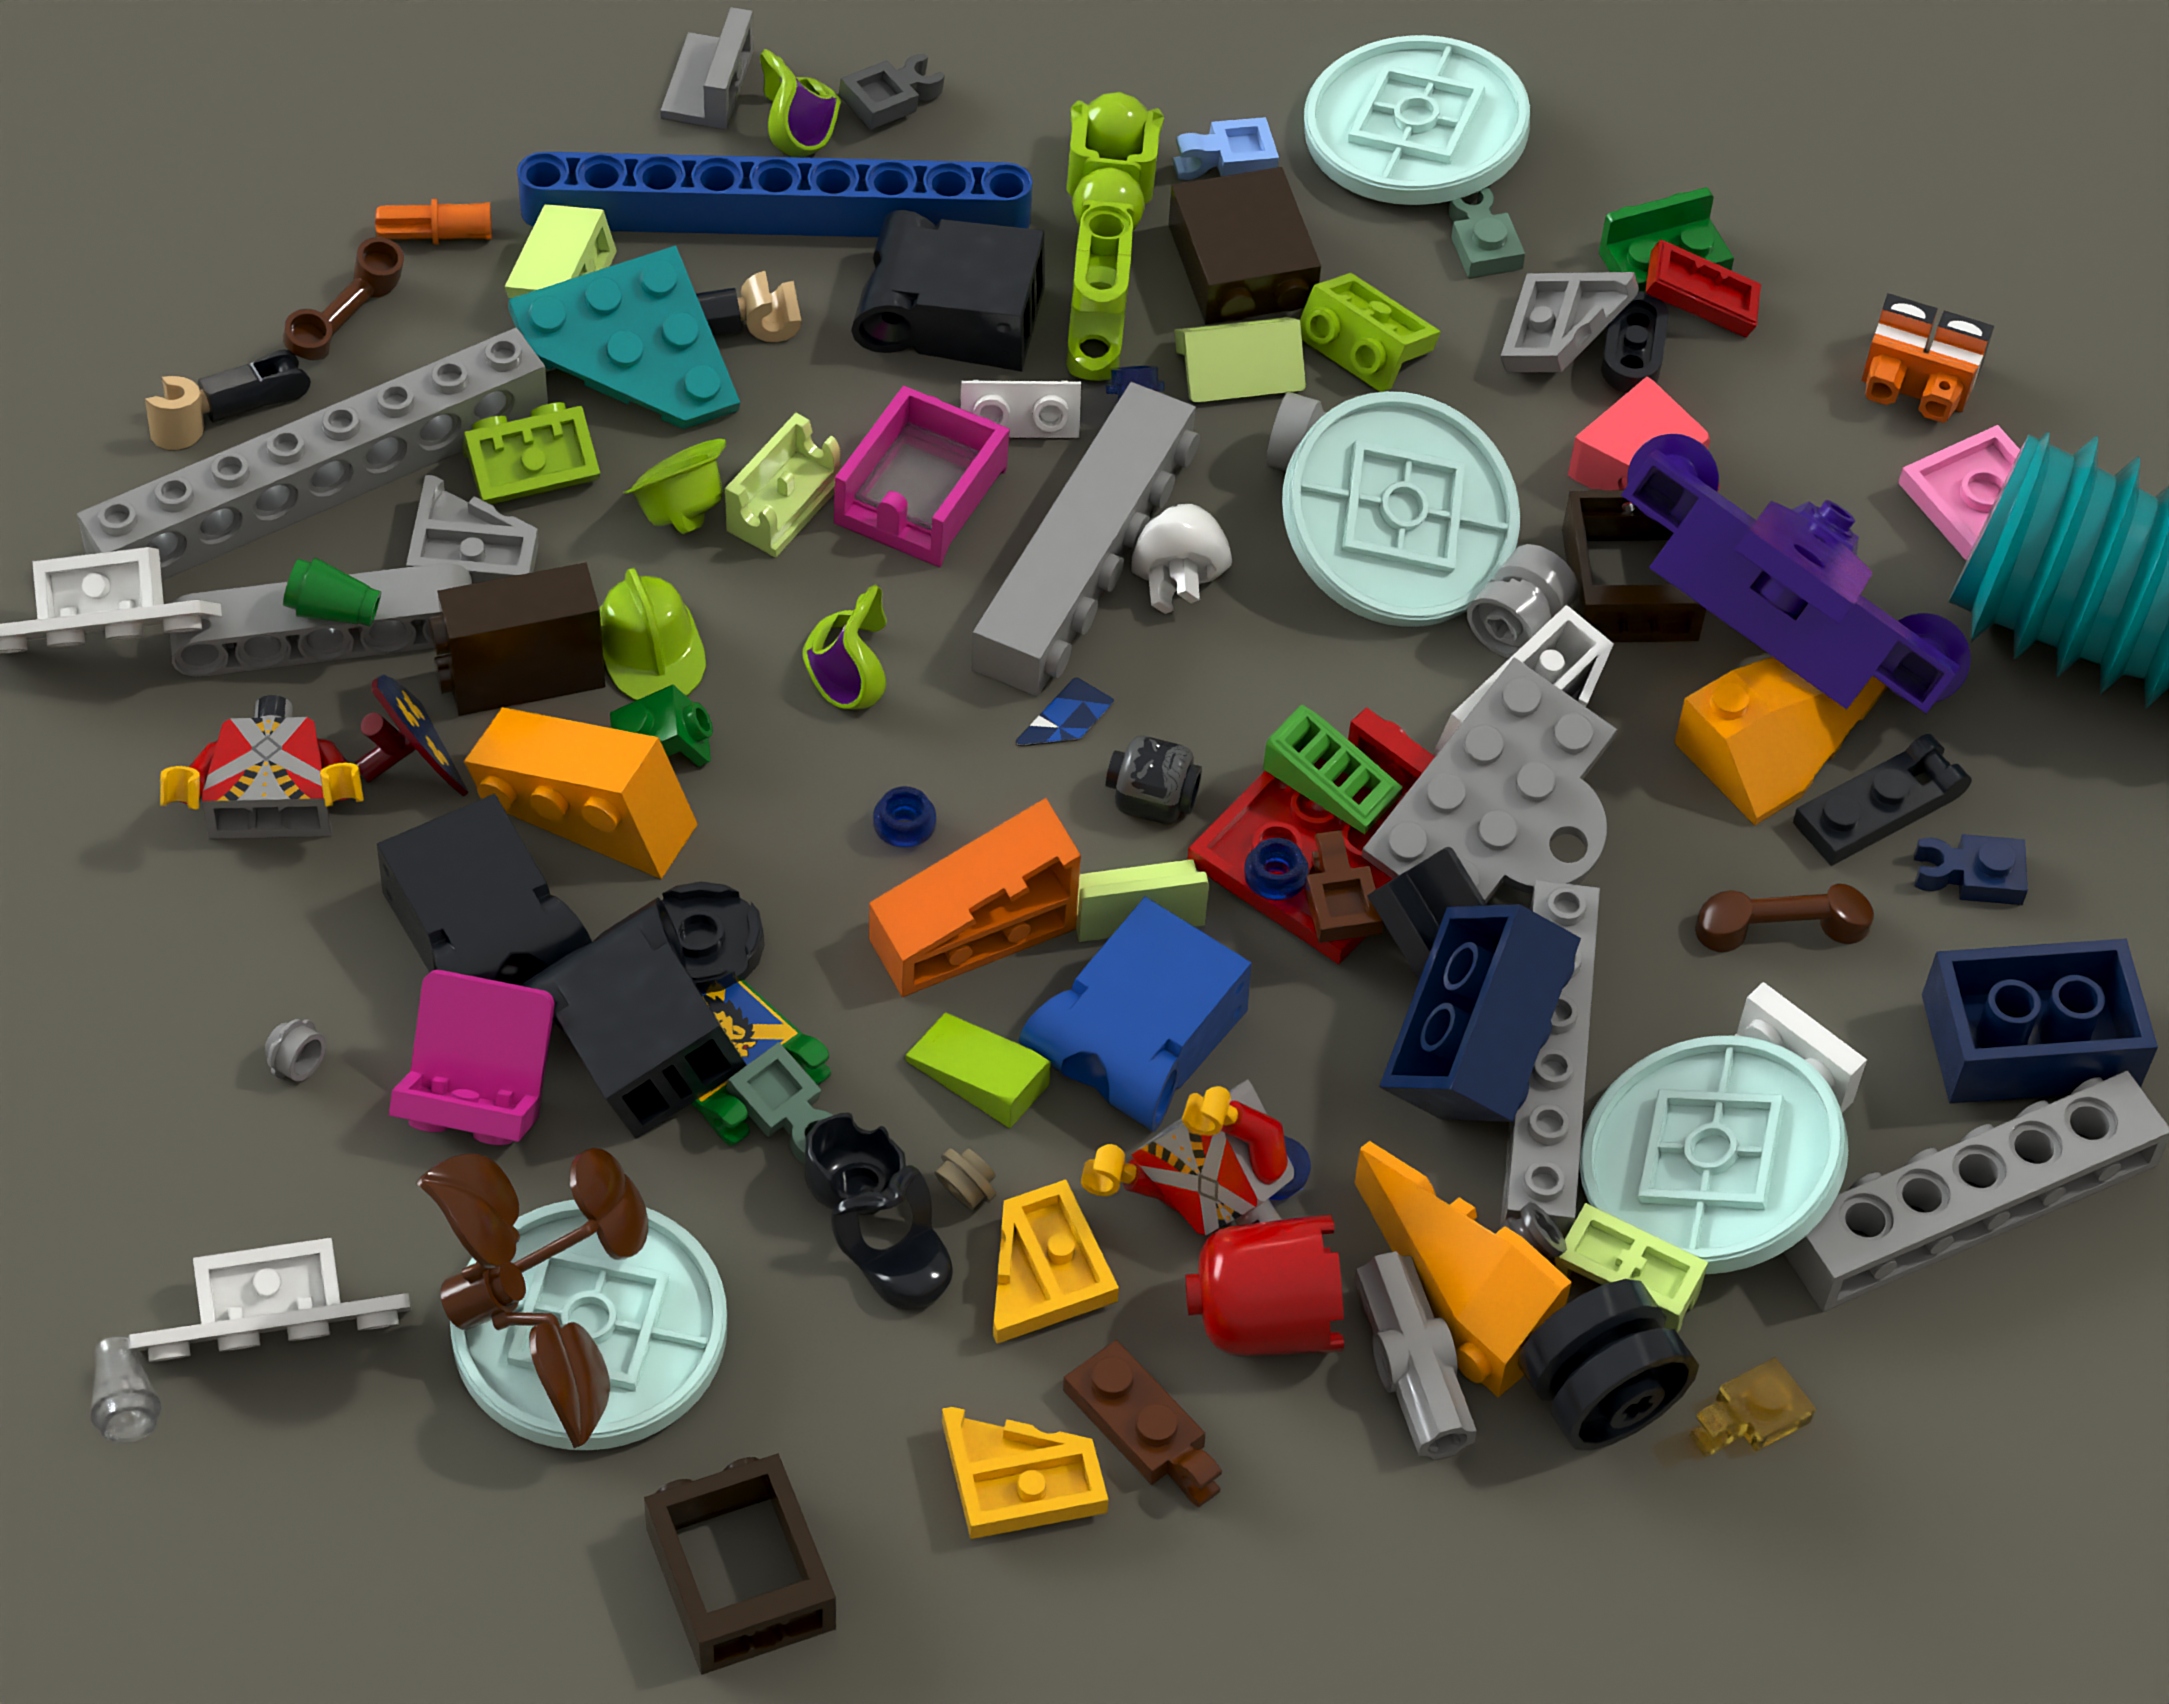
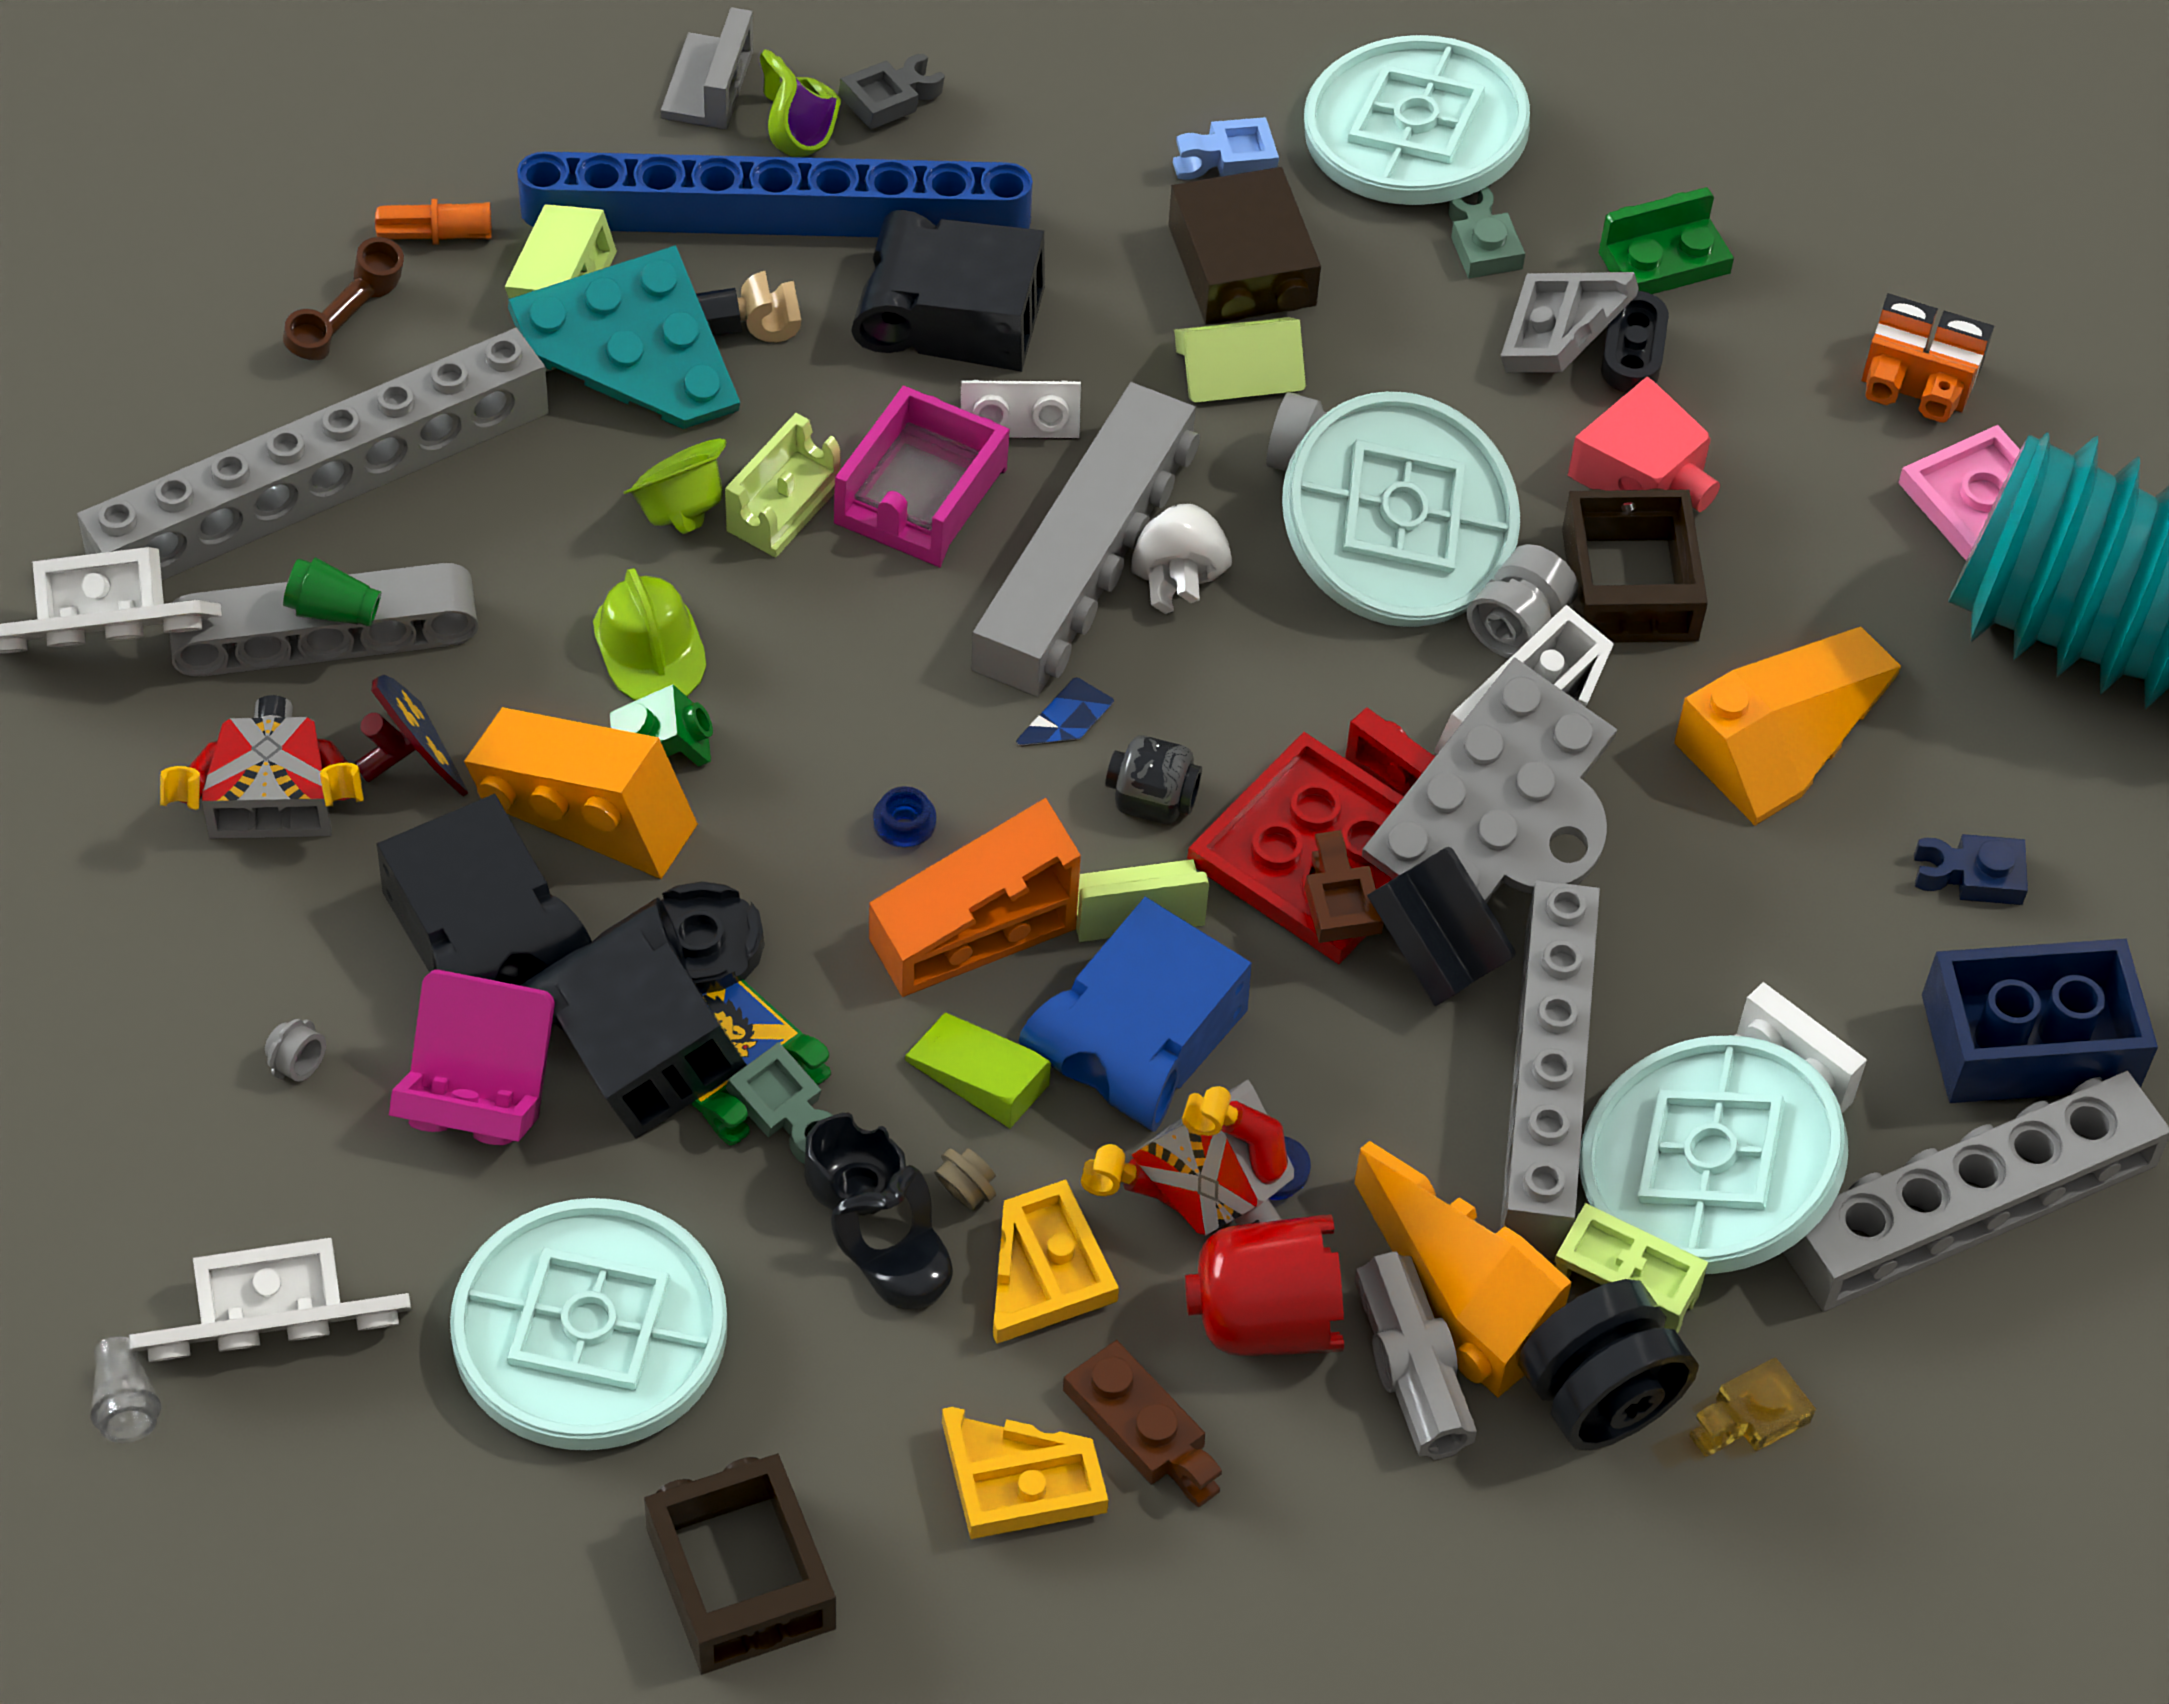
(178, 418): piece -> none
(470, 536): light grey wing -> none
(482, 1215): reddish brown plant -> none
(519, 639): dark brown brick -> none
(530, 453): lime bracket -> none
(848, 669): lime piece -> none
(1110, 184): lime piece -> none
(1142, 375): clear blue plate -> none
(1281, 856): clear blue plate -> none
(1325, 742): bright green slope -> none
(1364, 330): lime bracket -> none
(1481, 1013): dark blue brick -> none
(1538, 1230): dark grey bush -> none
(1703, 288): red plate -> none
(1726, 916): reddish brown bar -> none
(1789, 582): dark purple piece -> none
(1881, 801): black plate -> none

